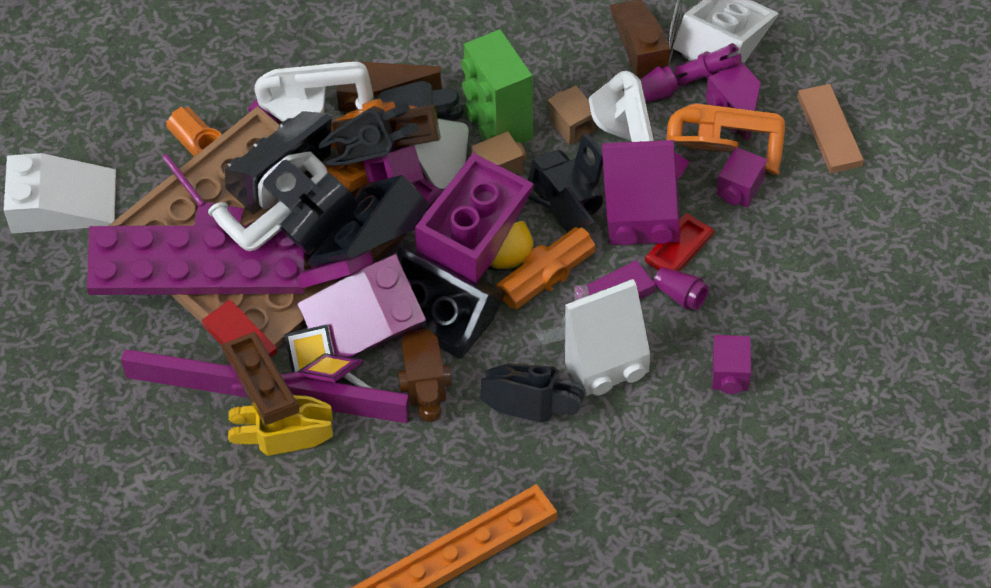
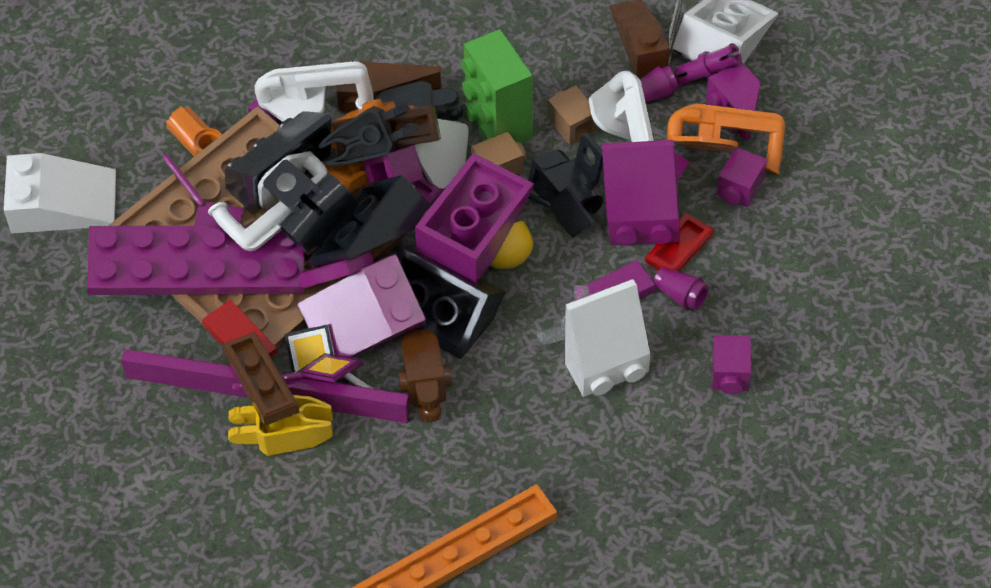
(530, 392): black hinge -> none
(546, 267): orange piece -> none
(830, 128): nougat tile -> none

